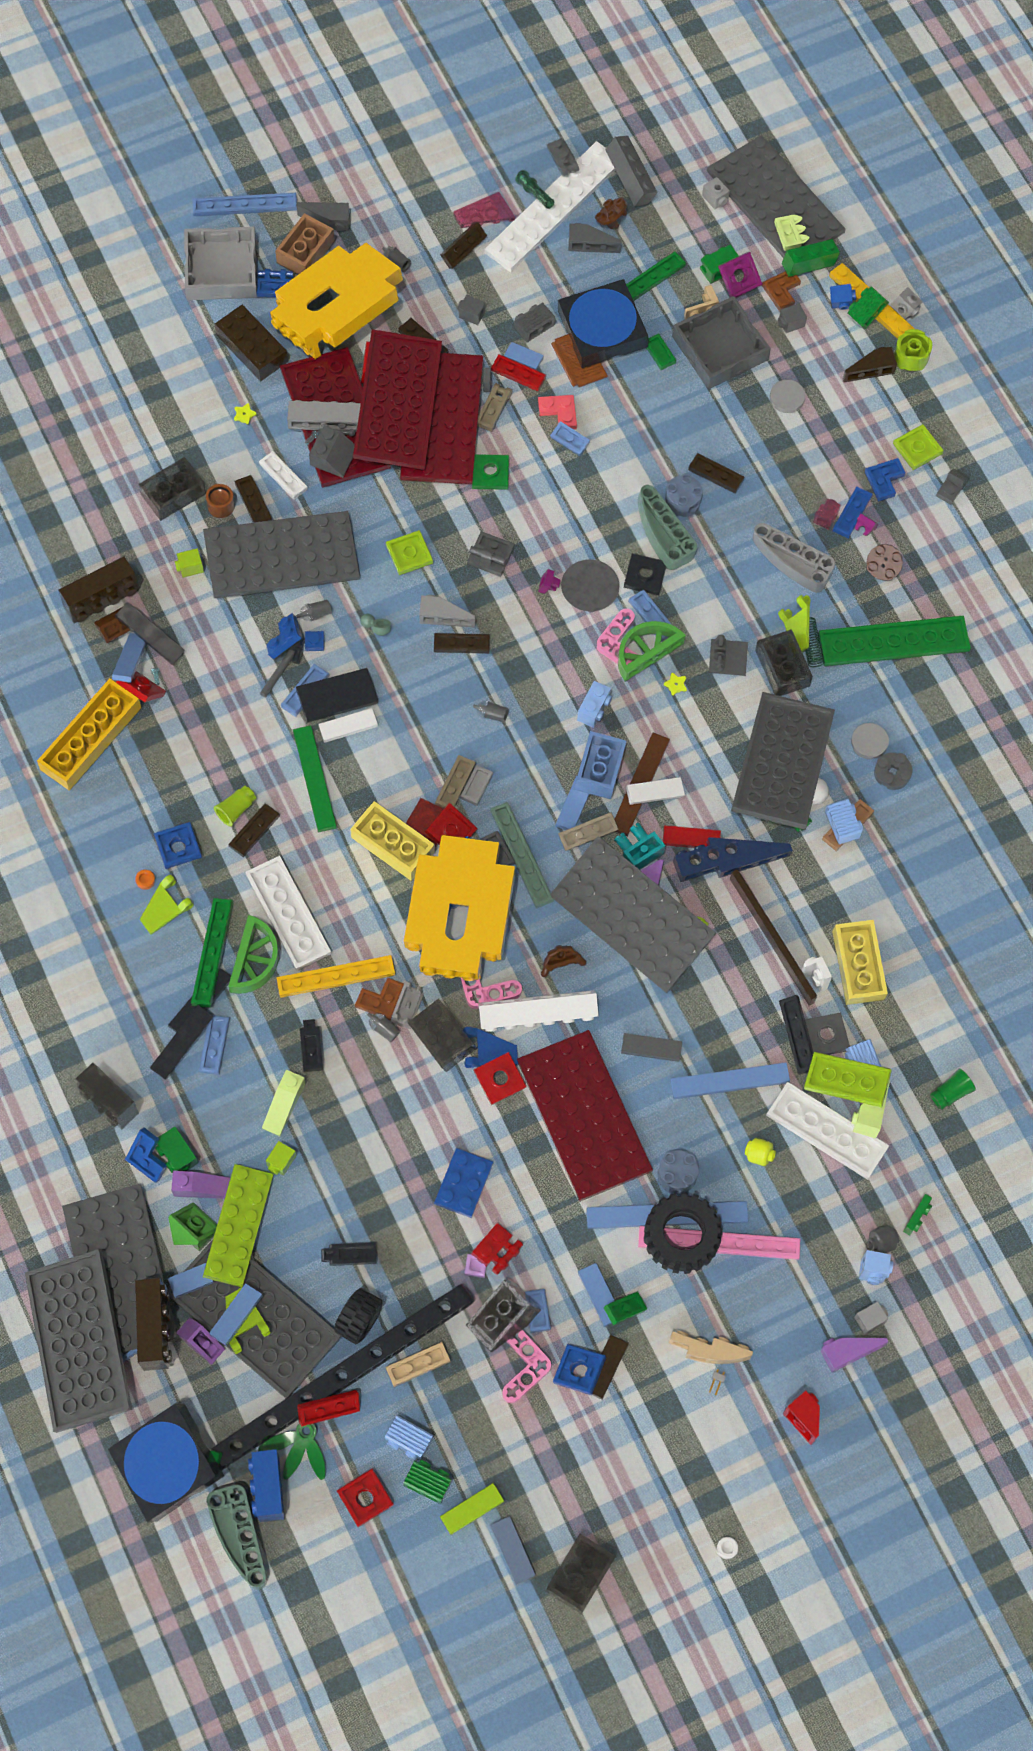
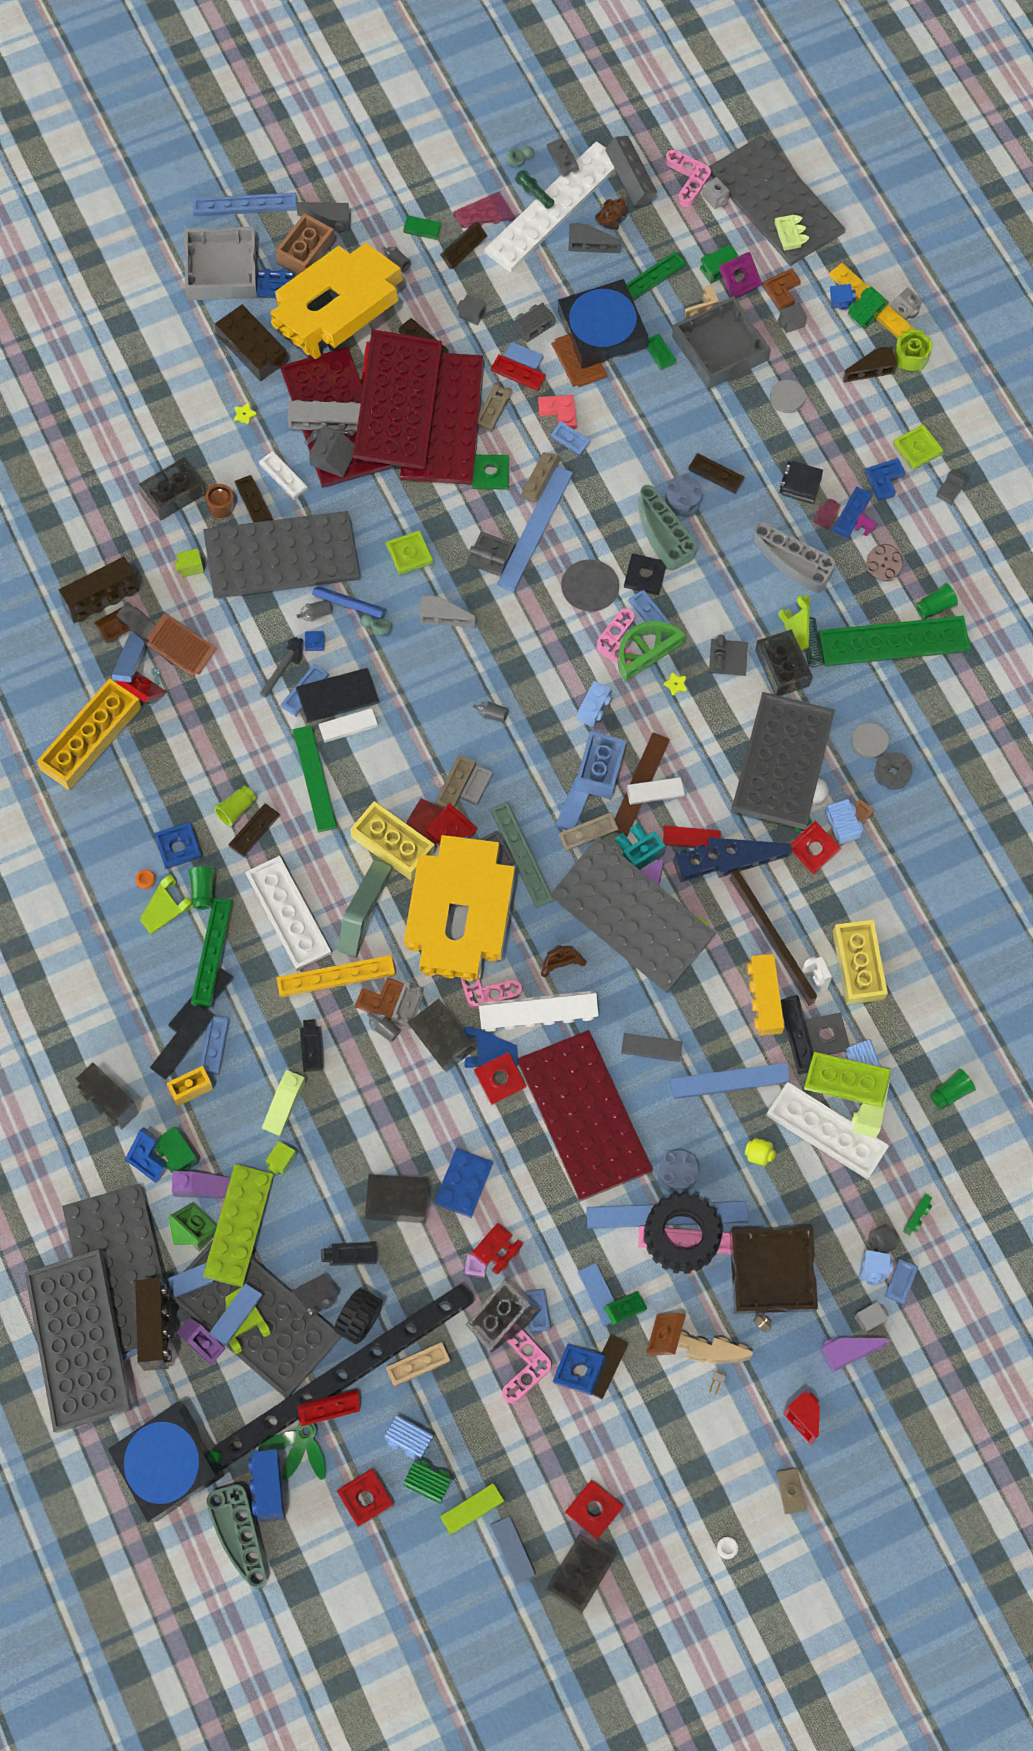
(180, 645): none -> dark orange window
(189, 1086): none -> yellow brick
(201, 887): none -> green plant
(235, 984): bright green window -> none
(288, 636): blue plate -> none
(312, 1297): none -> flat silver brick
(349, 601): none -> tile
(362, 906): none -> sand green beam
(397, 1198): none -> clear smoke brick
(422, 227): none -> green tile
(461, 643): dark brown tile -> none
(486, 379): dark grey tile -> none
(526, 153): none -> sand green plate
(535, 529): none -> medium blue tile
(540, 476): none -> dark tan plate
(548, 582): magenta tile -> none
(594, 1525): none -> red piece
(665, 1334): none -> dark orange tile
(694, 174): none -> bright pink beam
(762, 1322): none -> dark tan plate
(766, 995): none -> yellow brick
(773, 1270): none -> dark brown tile
(791, 1491): none -> dark tan plate
(801, 482): none -> black piece
(810, 257): green brick -> none
(812, 834): none -> red piece
(901, 1281): none -> medium blue tile
(937, 601): none -> green plant

